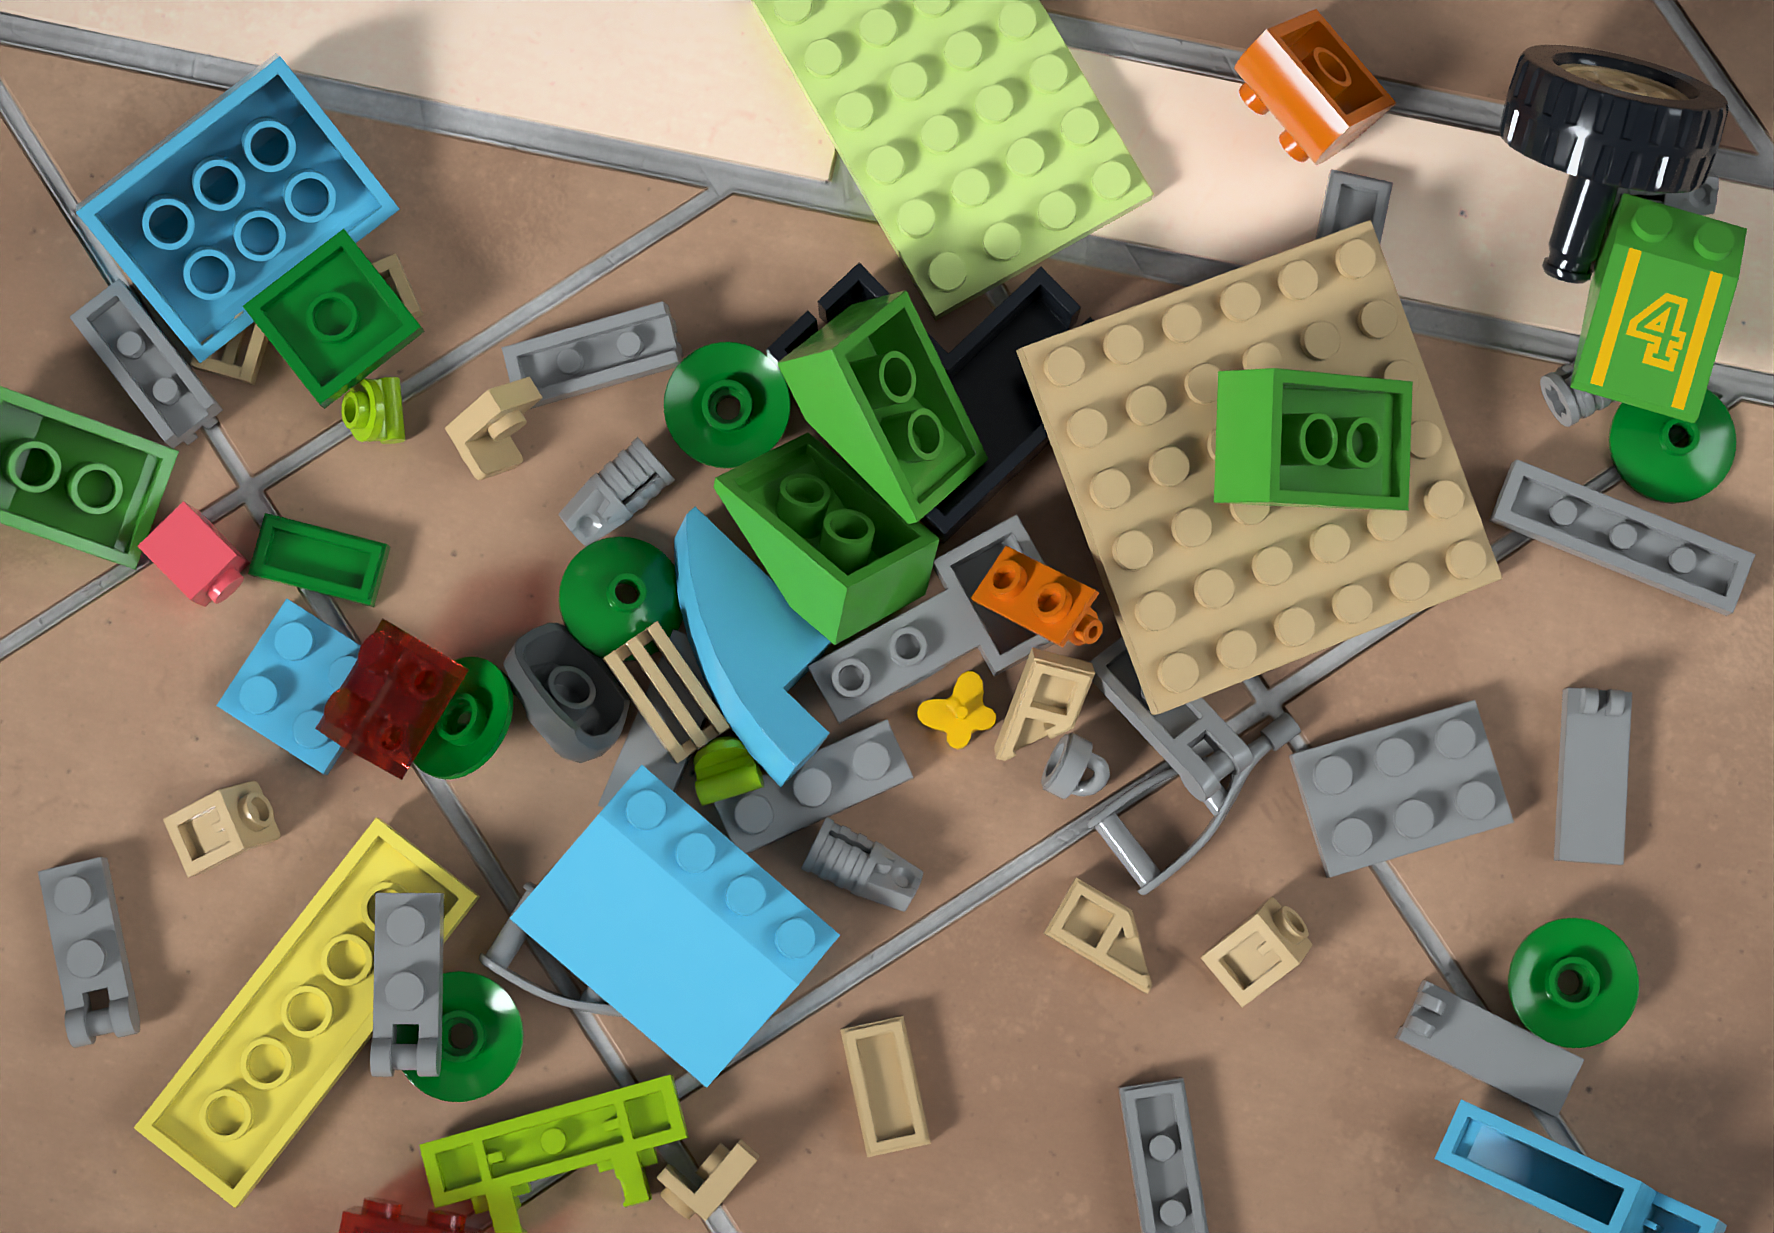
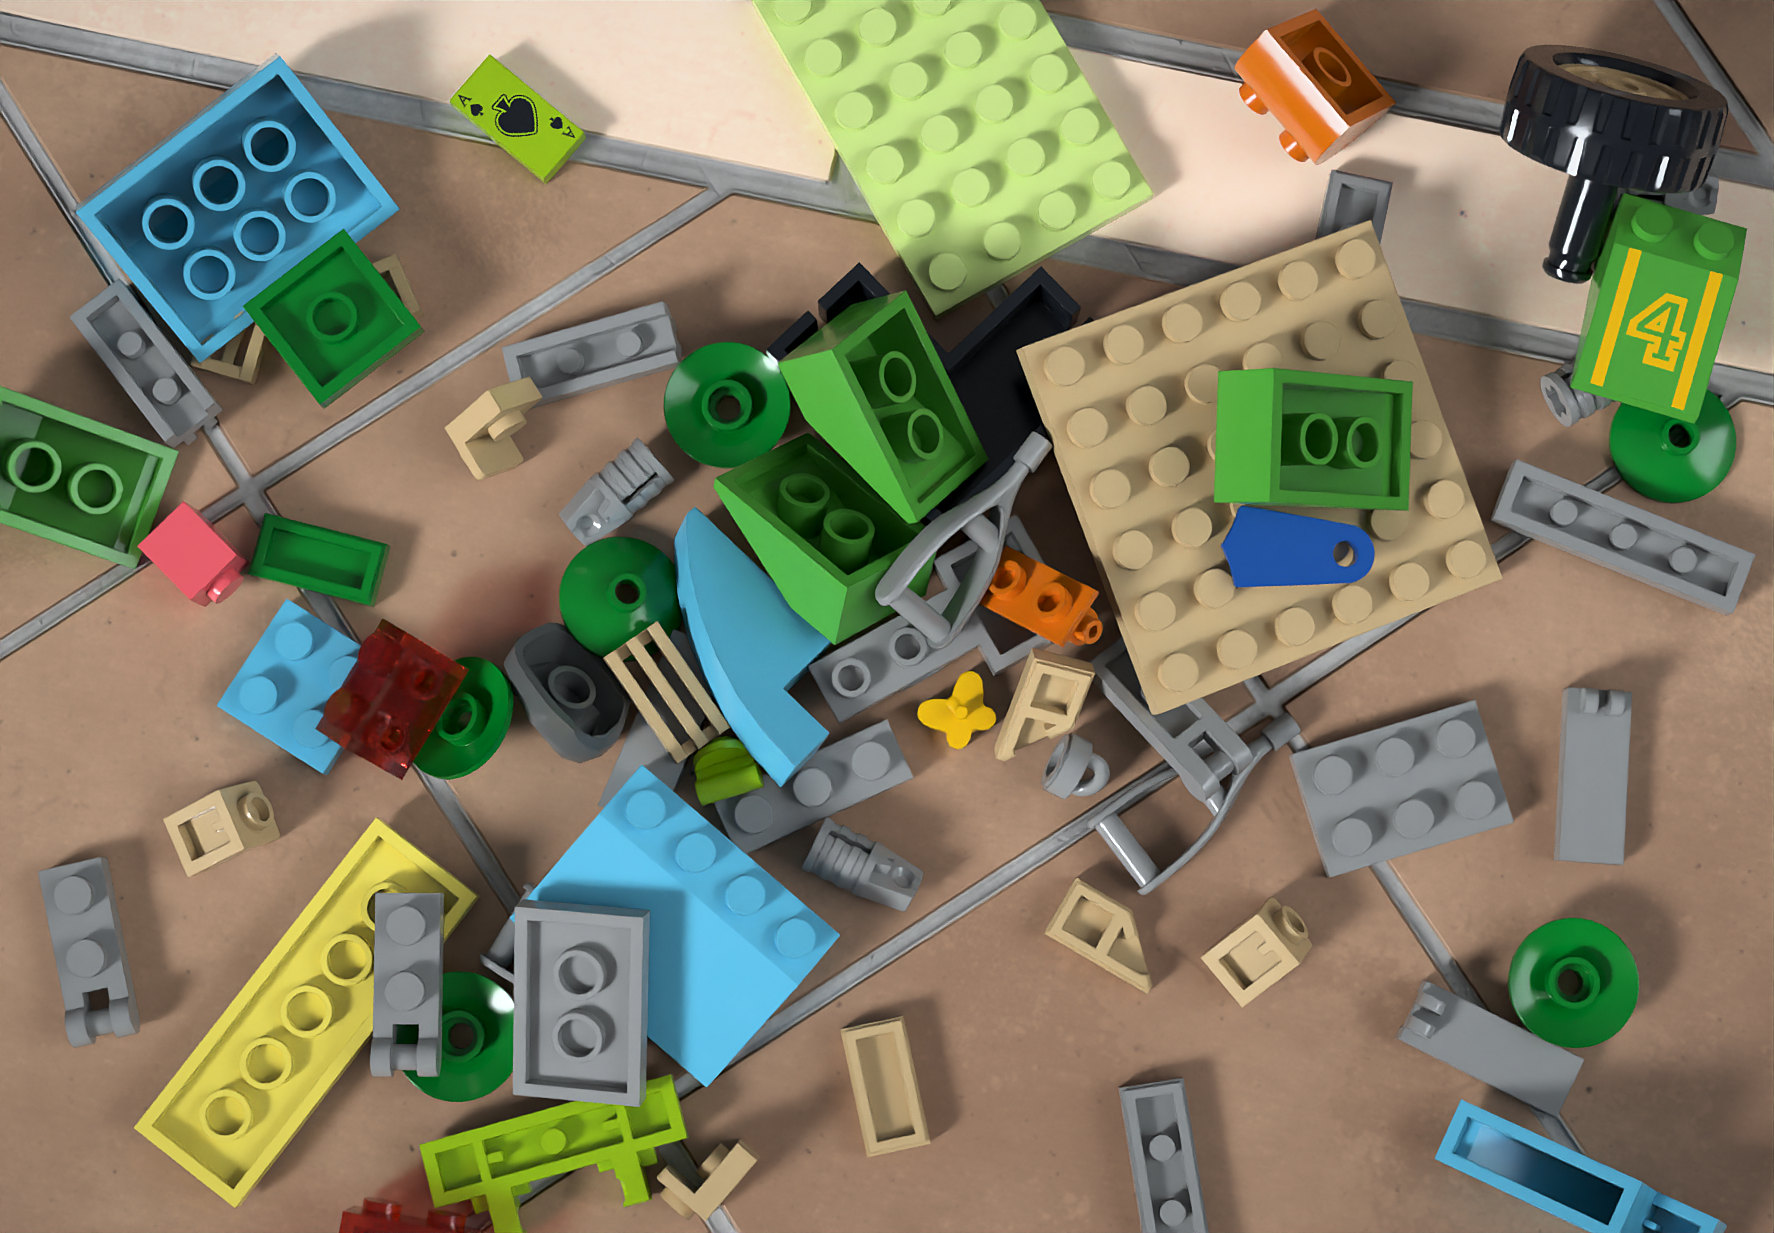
(375, 411): lime plate -> none
(517, 119): none -> lime tile
(580, 1002): none -> light grey plate
(987, 533): none -> light grey piece
(1292, 550): none -> blue piece

